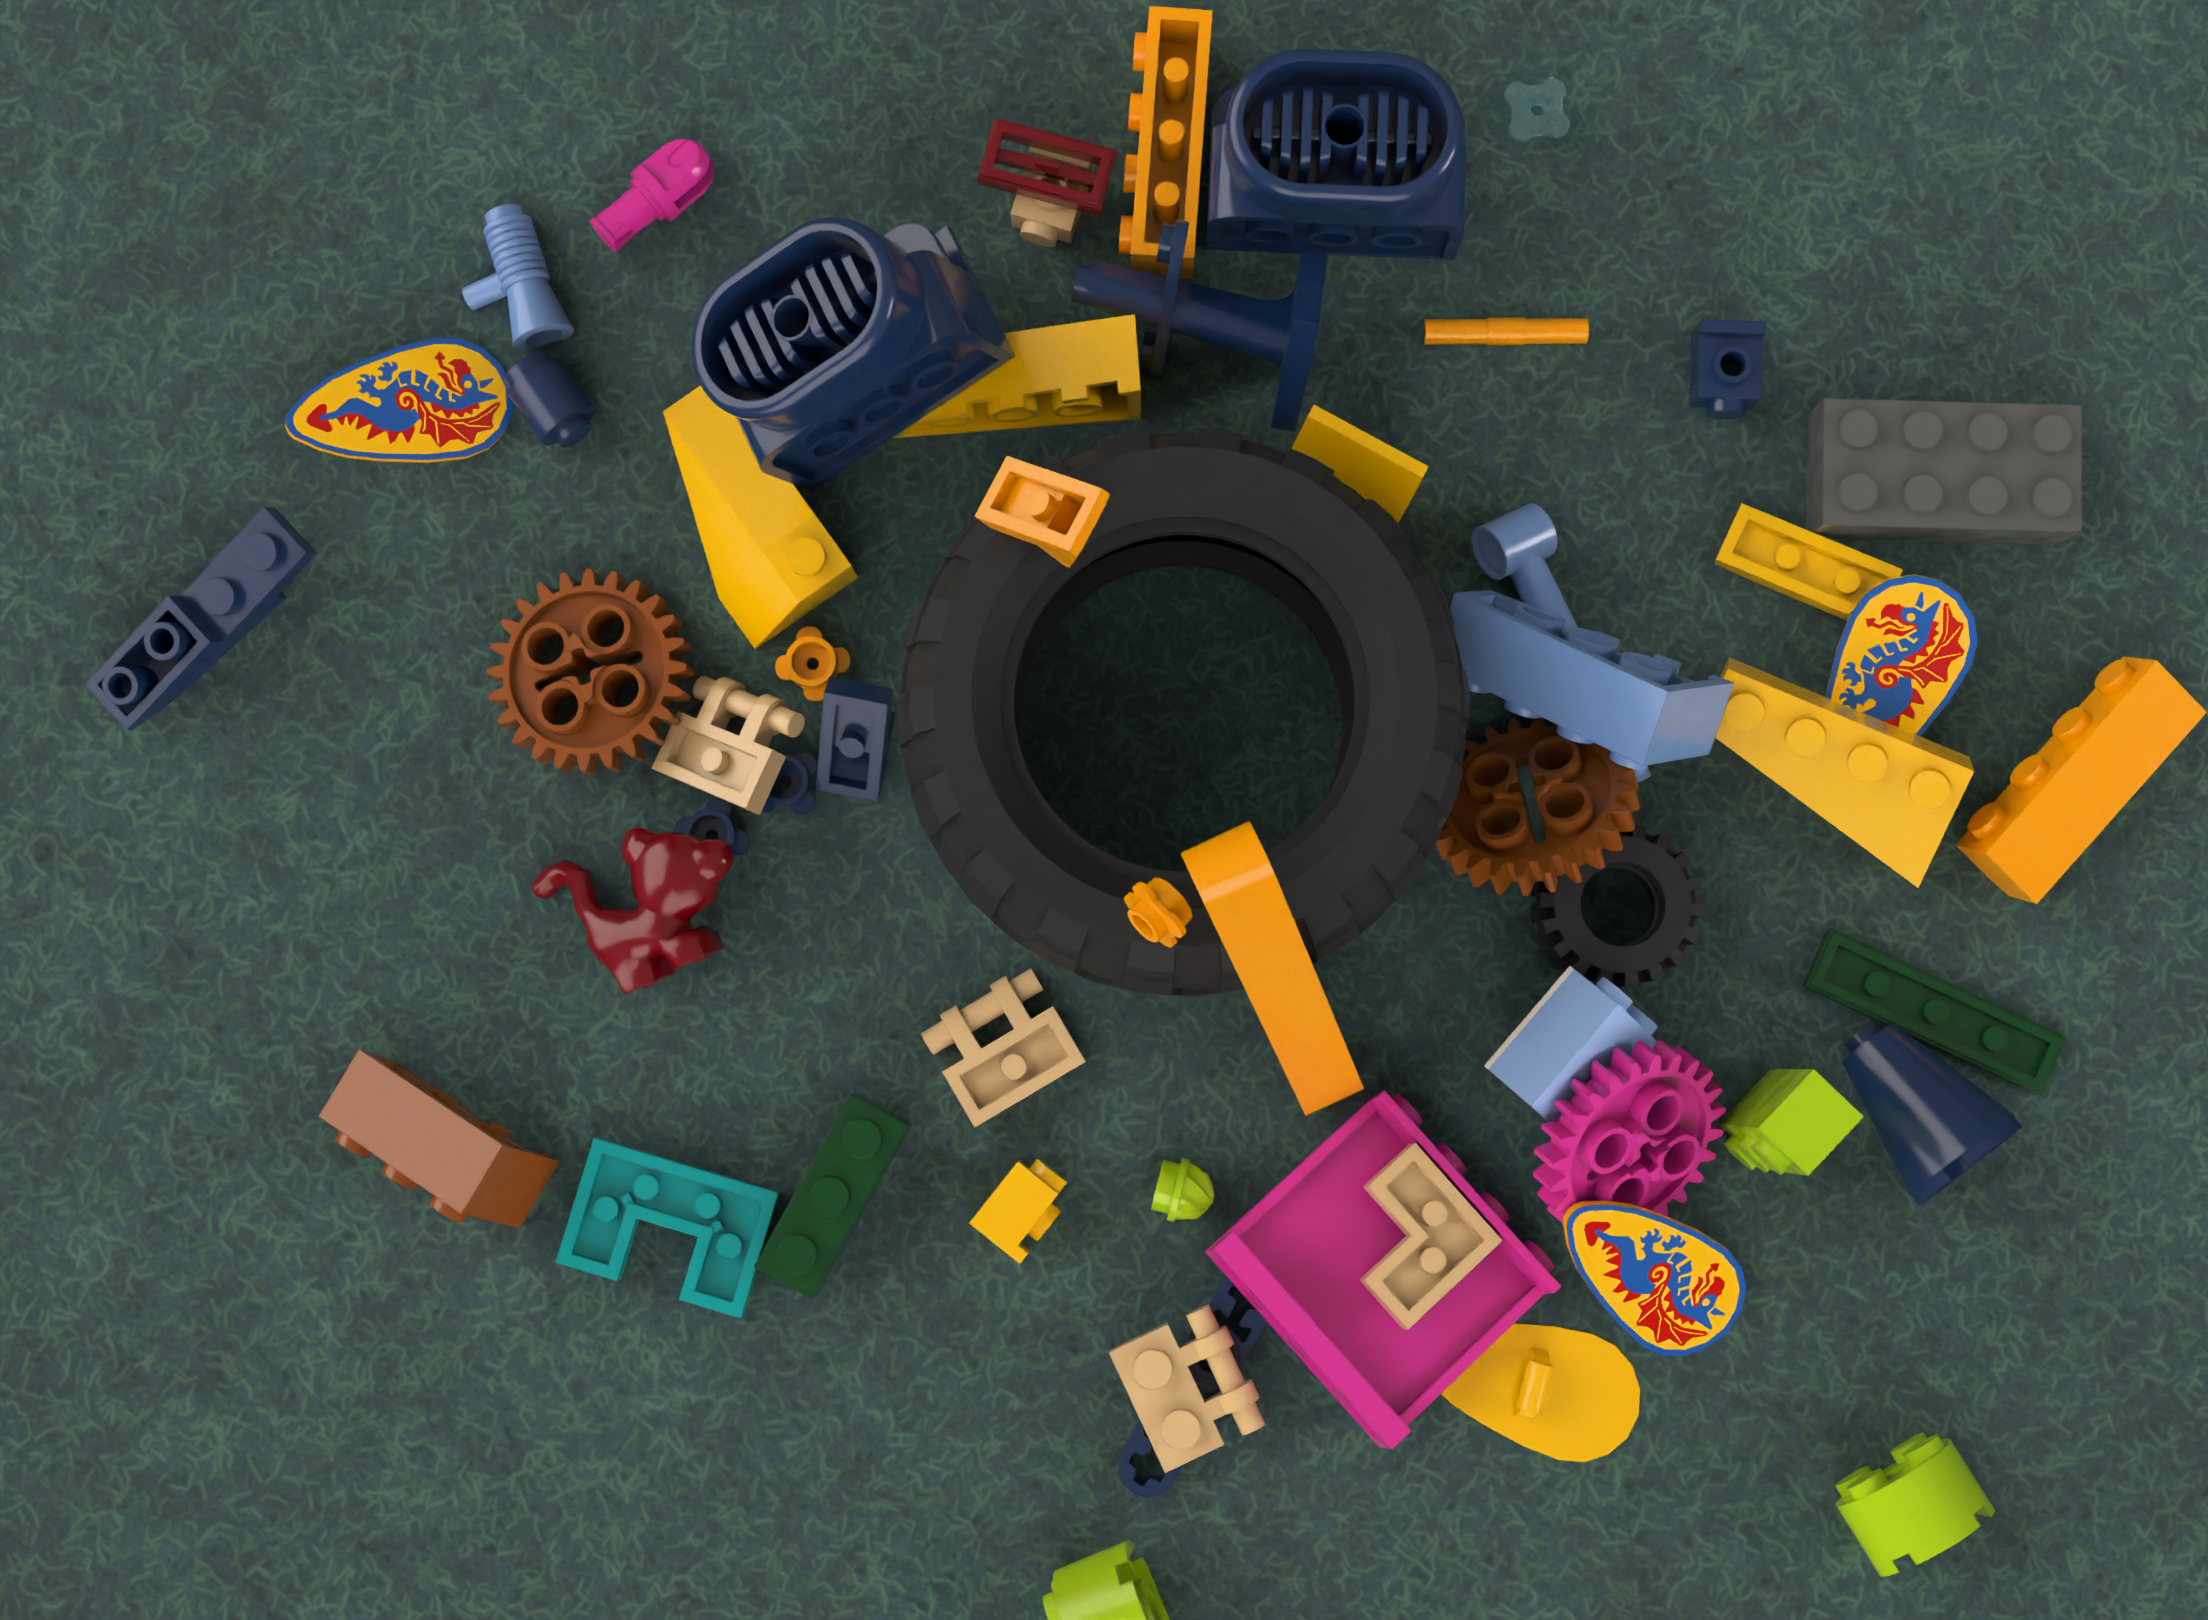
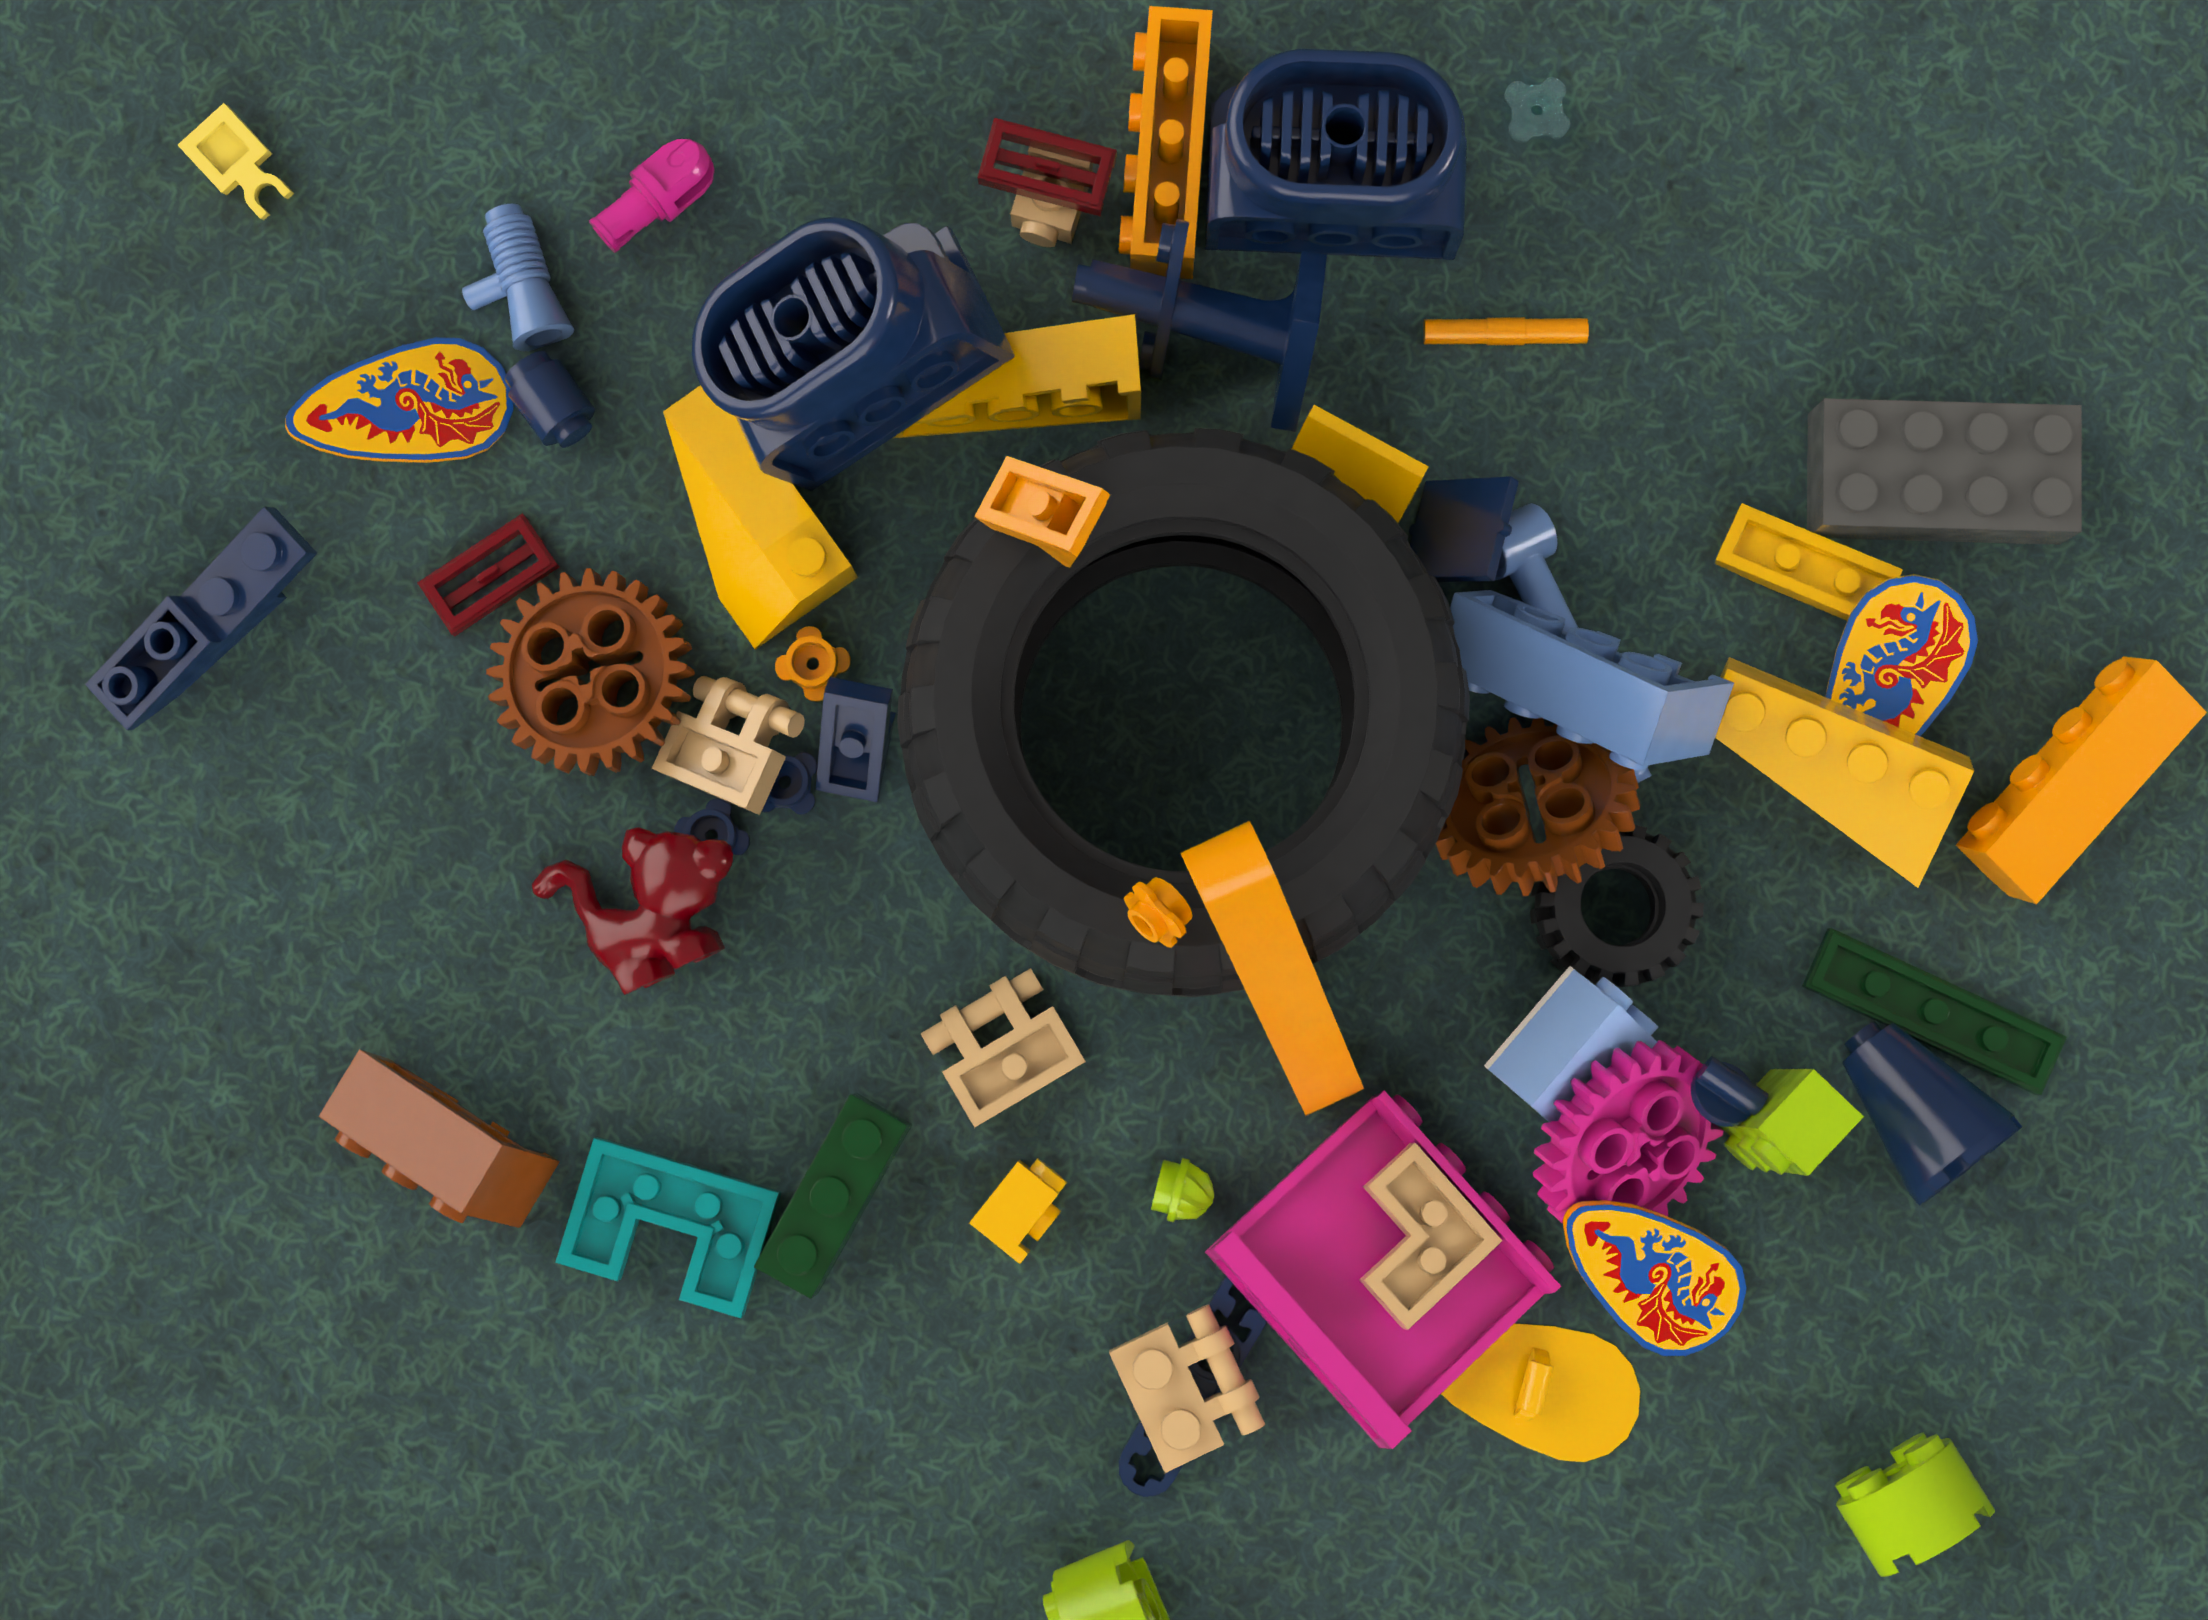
(232, 157): none -> light yellow plate
(502, 594): none -> dark red tile
(1463, 527): none -> dark blue piece
(1709, 386): dark blue brick -> none
(1725, 1094): none -> dark blue plate

